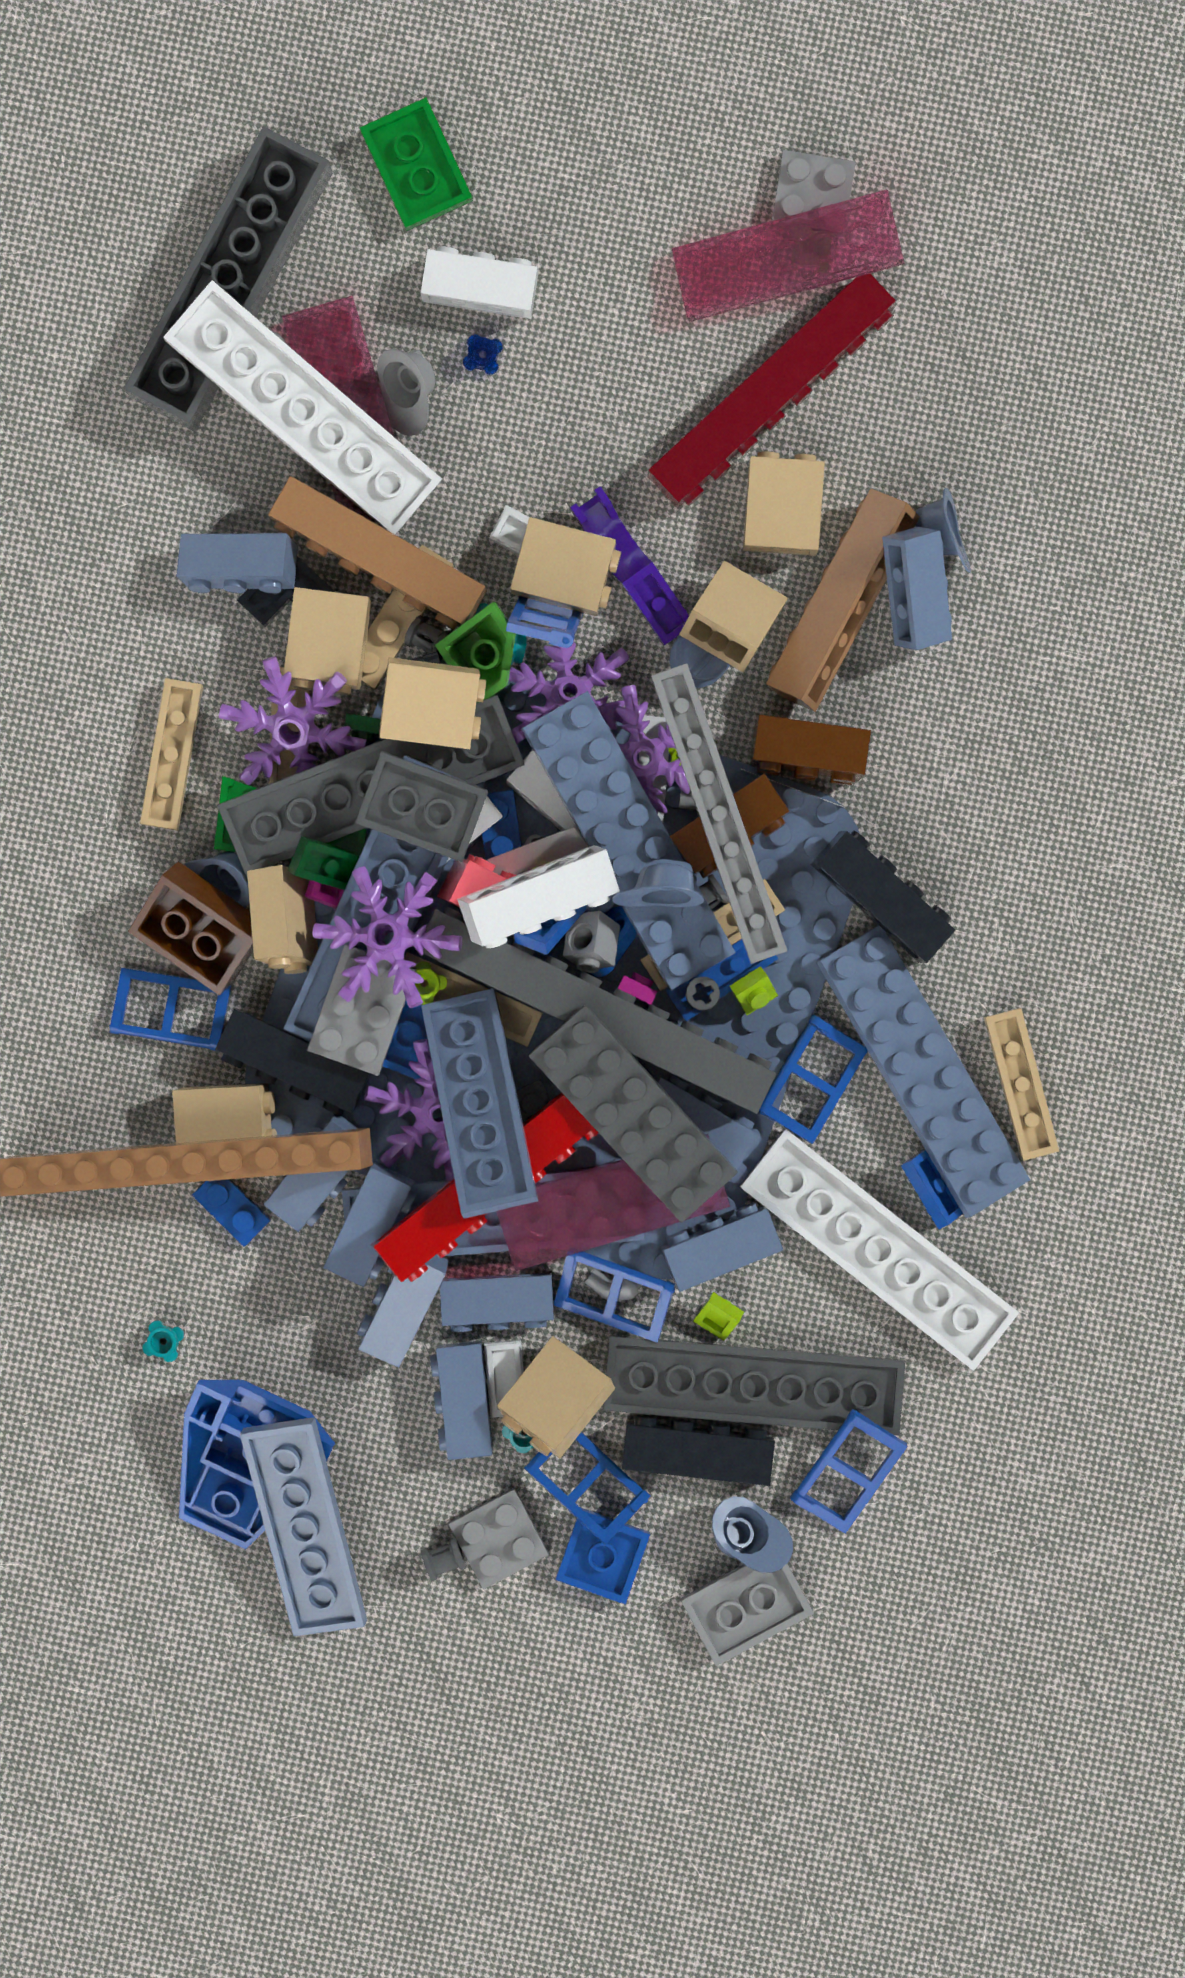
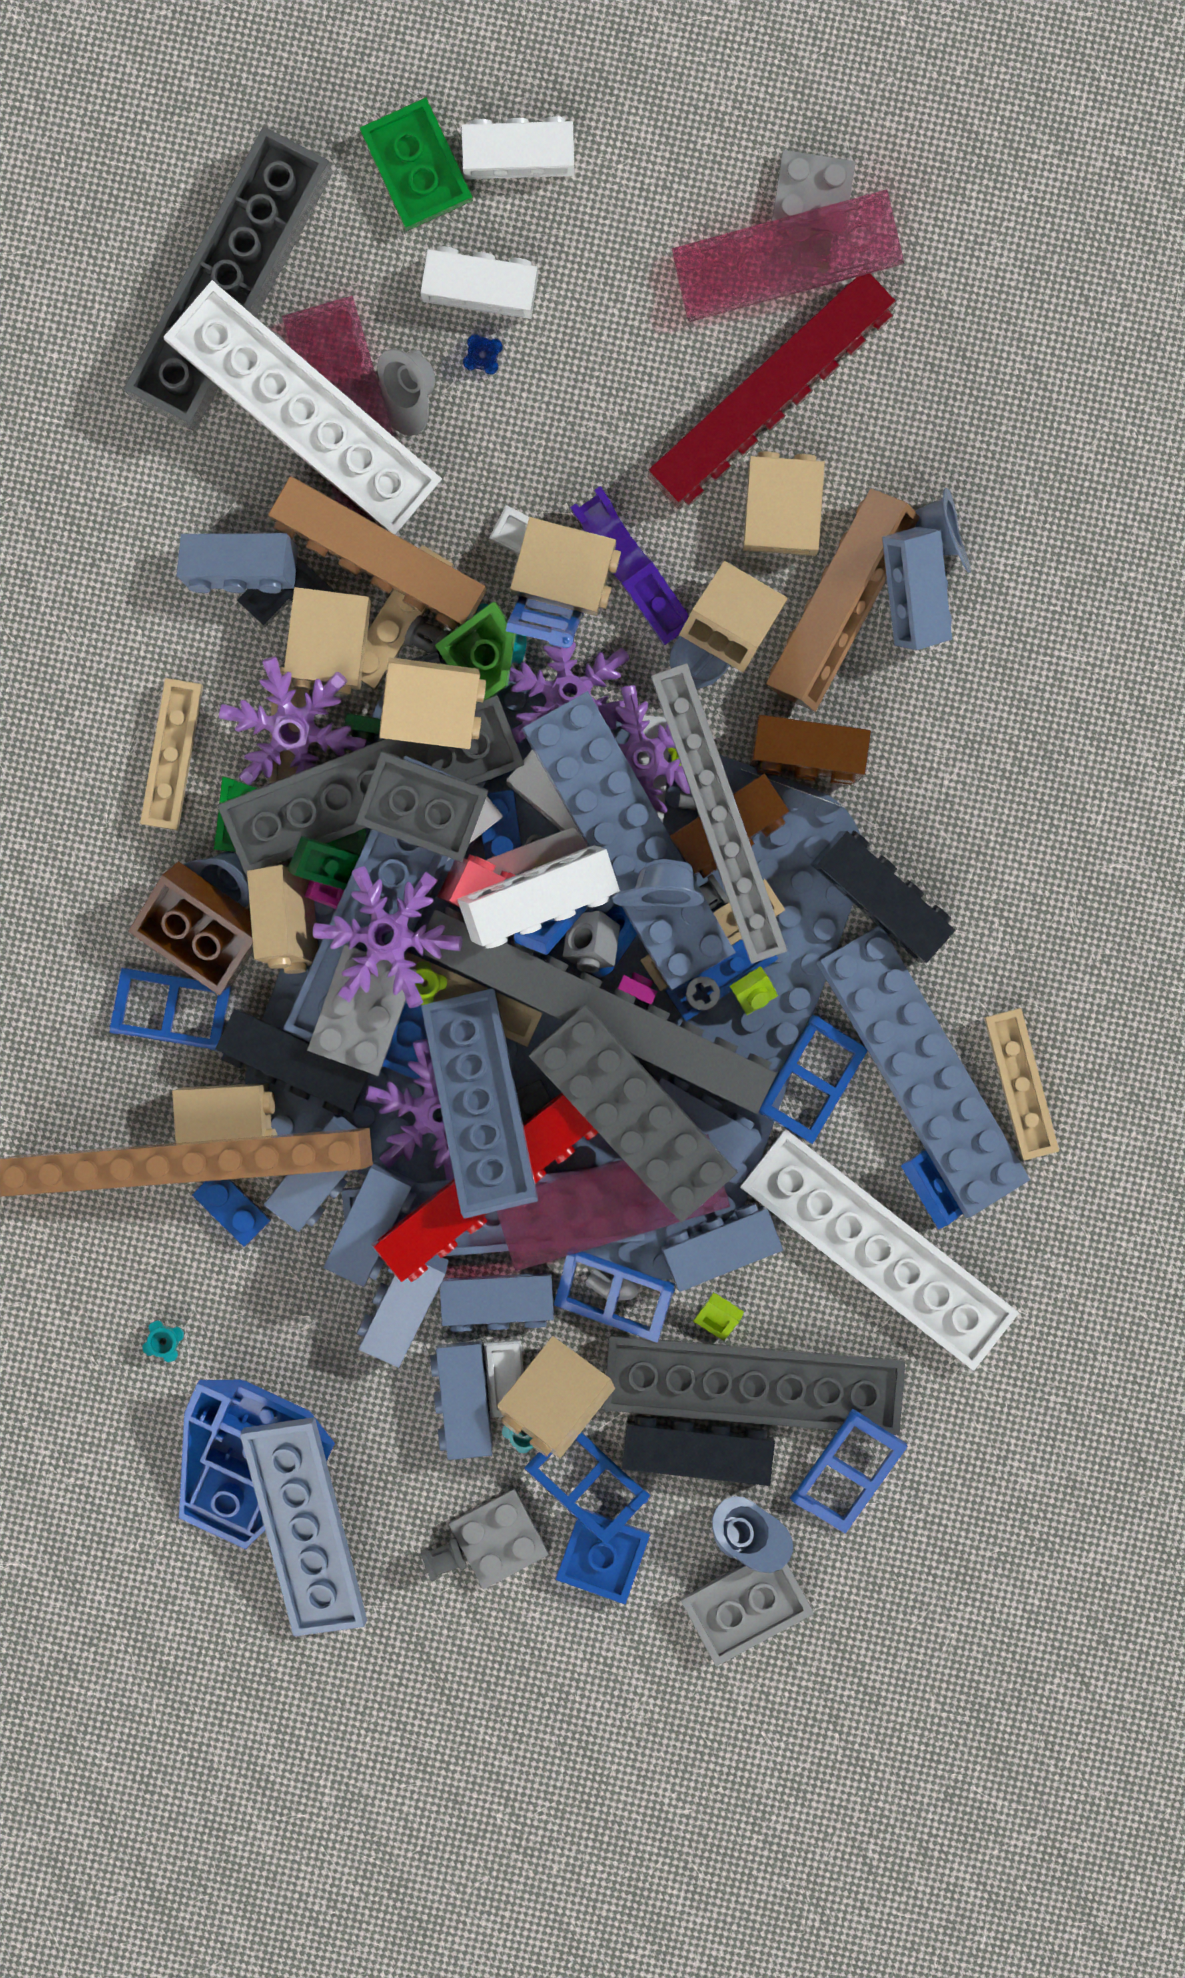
(518, 148): none -> white brick

